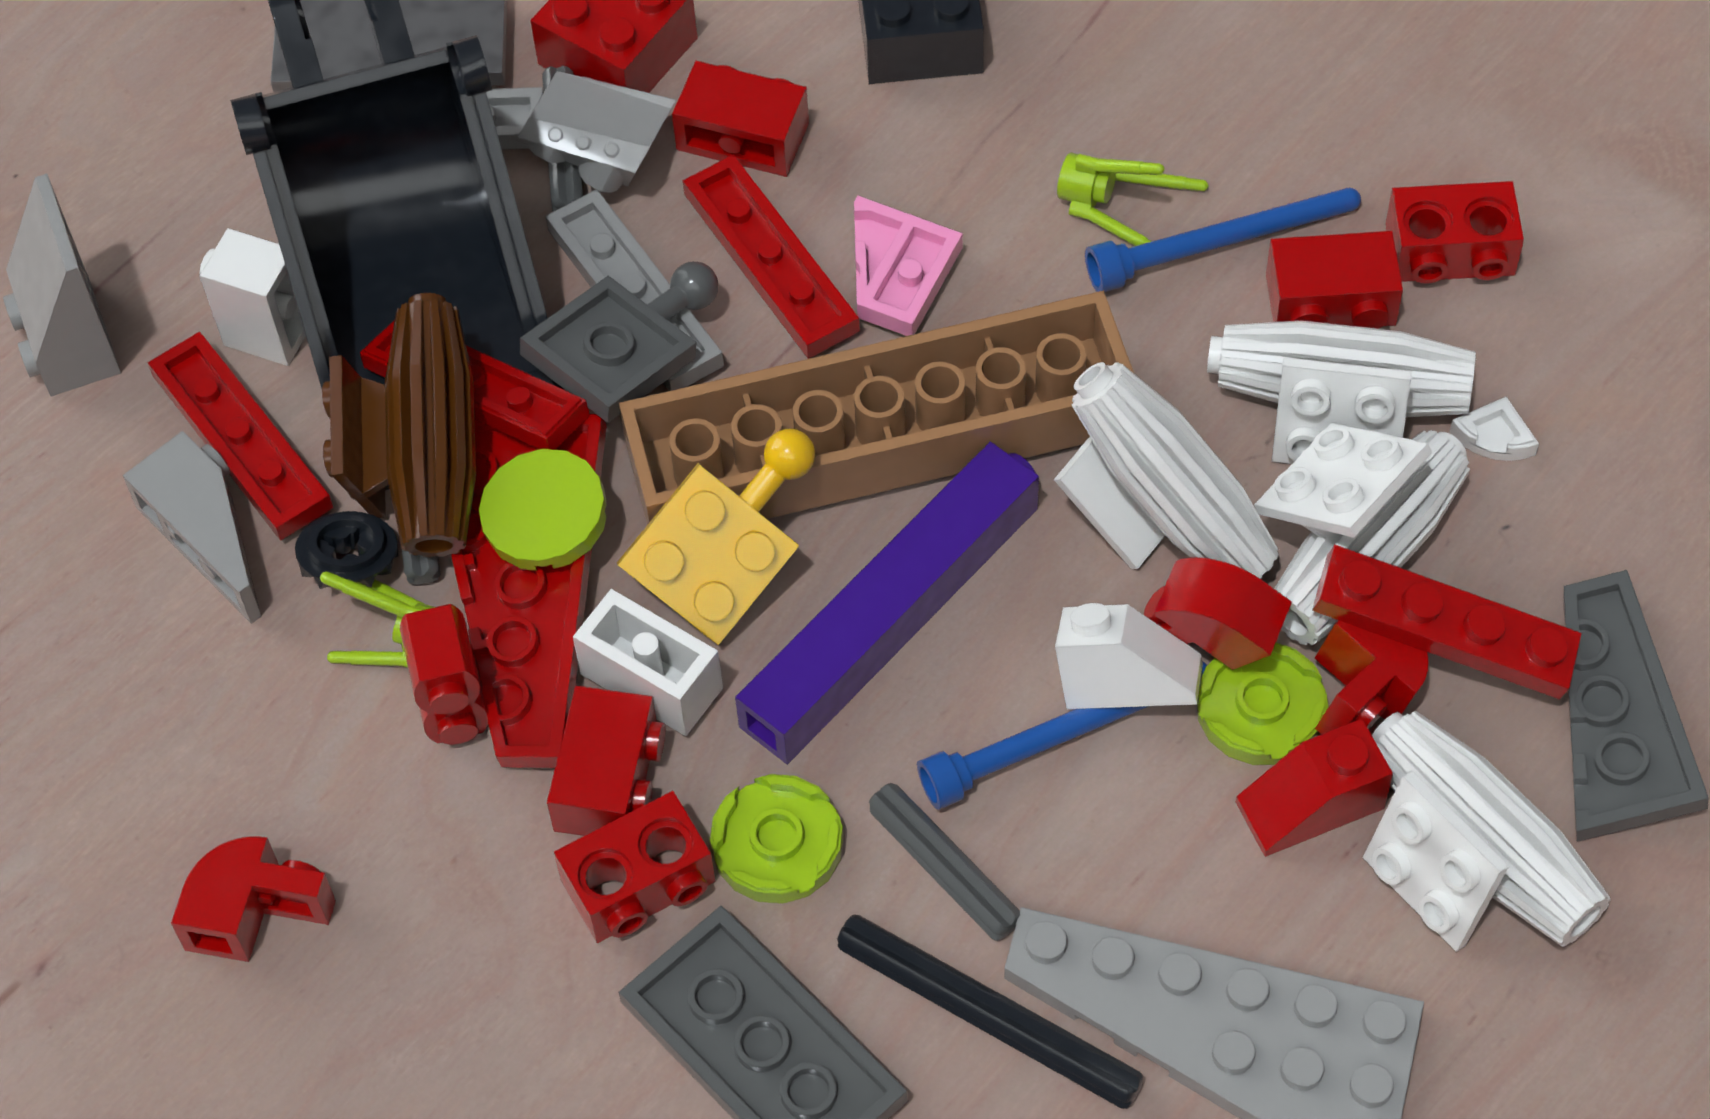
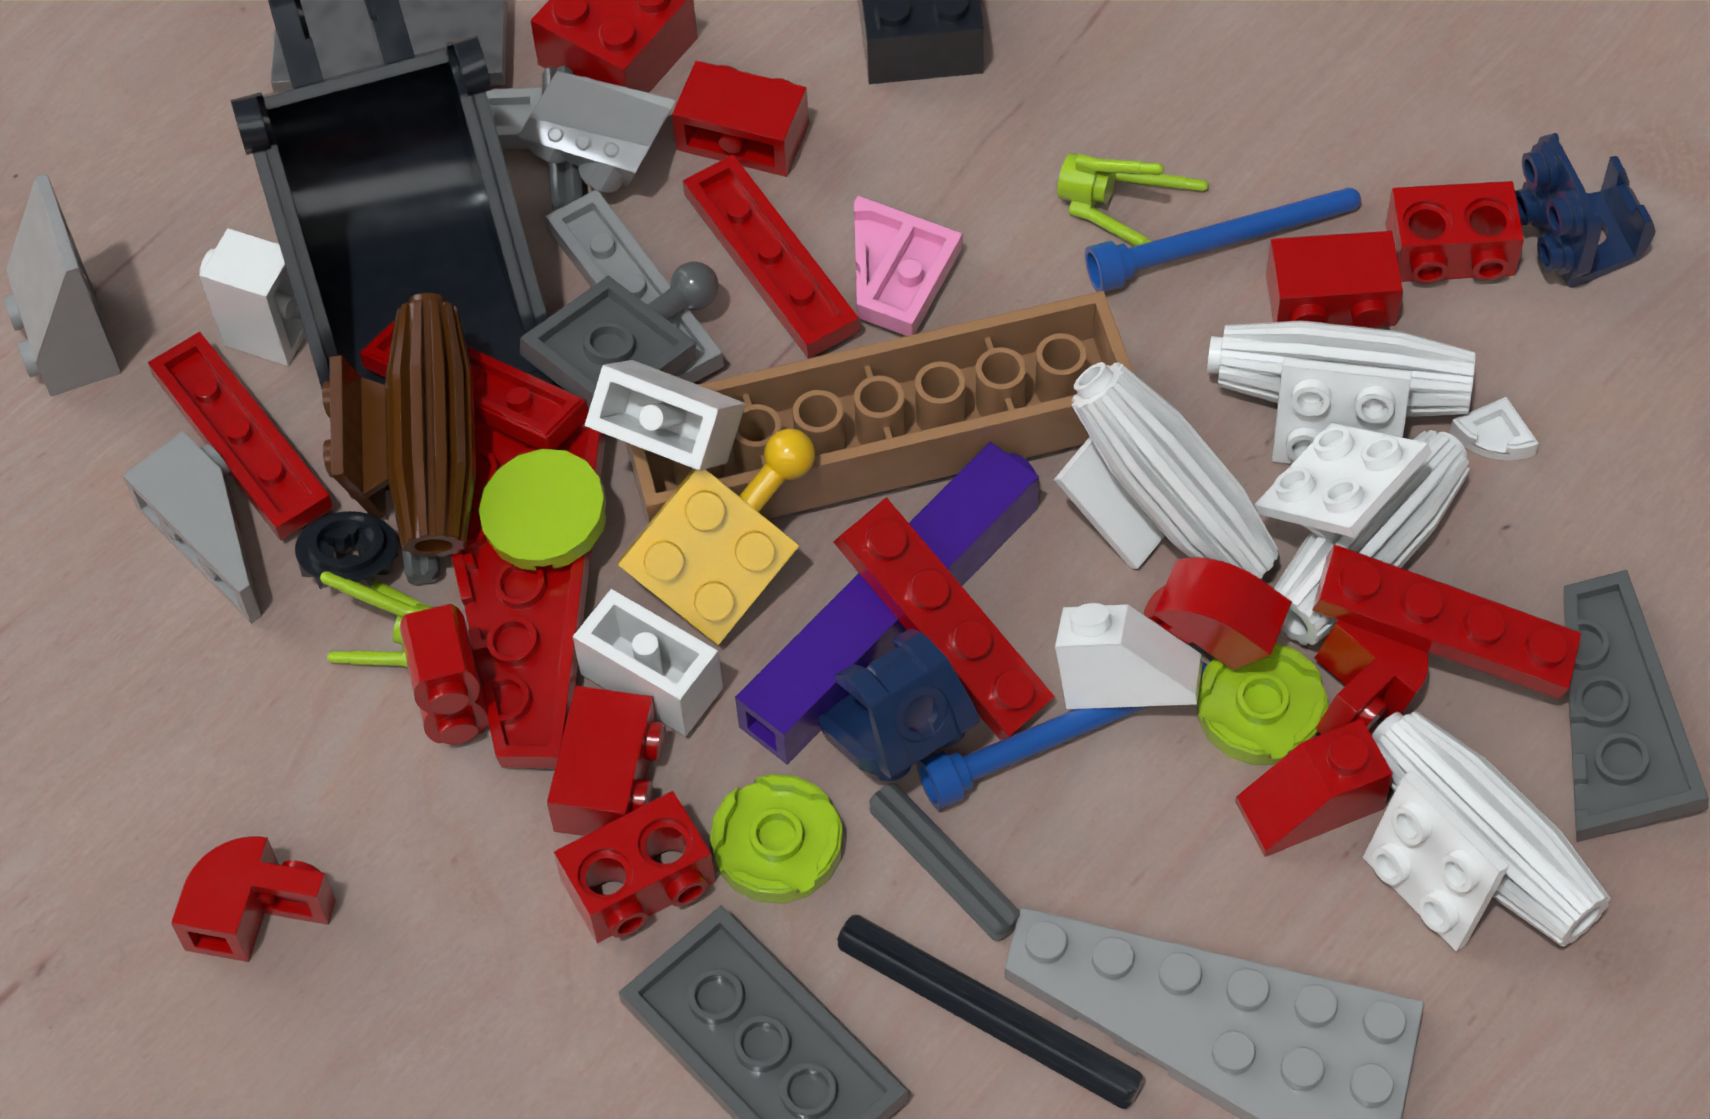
(664, 414): none -> white brick
(899, 708): none -> dark blue piece
(935, 603): none -> red plate
(1574, 219): none -> dark blue piece

